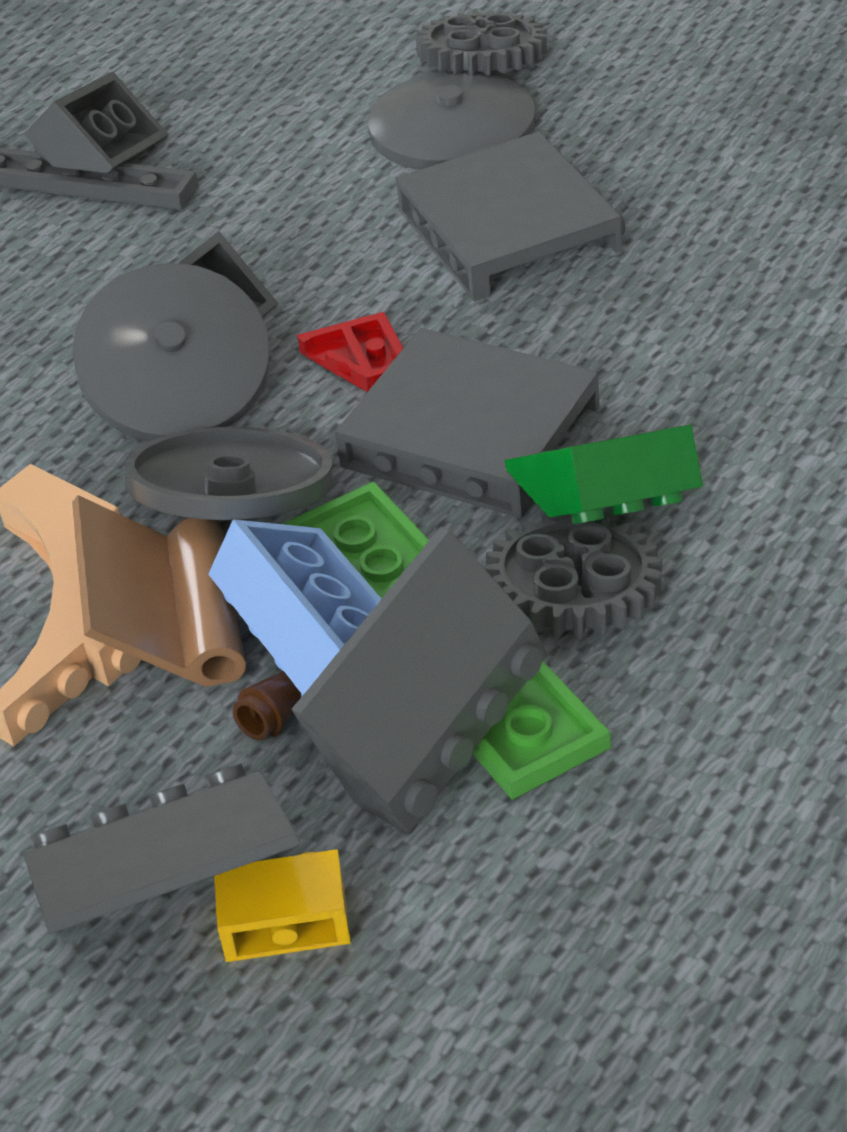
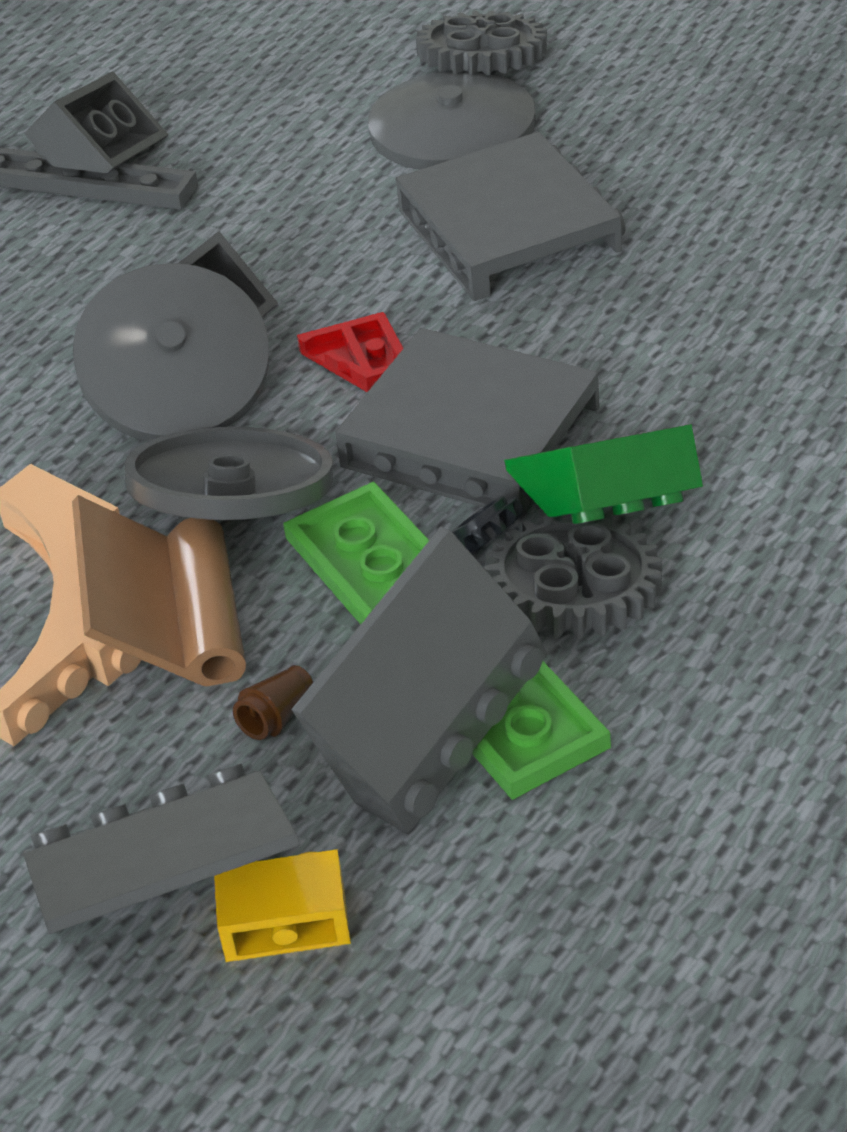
(292, 593): light blue brick -> none
(488, 522): none -> black gear

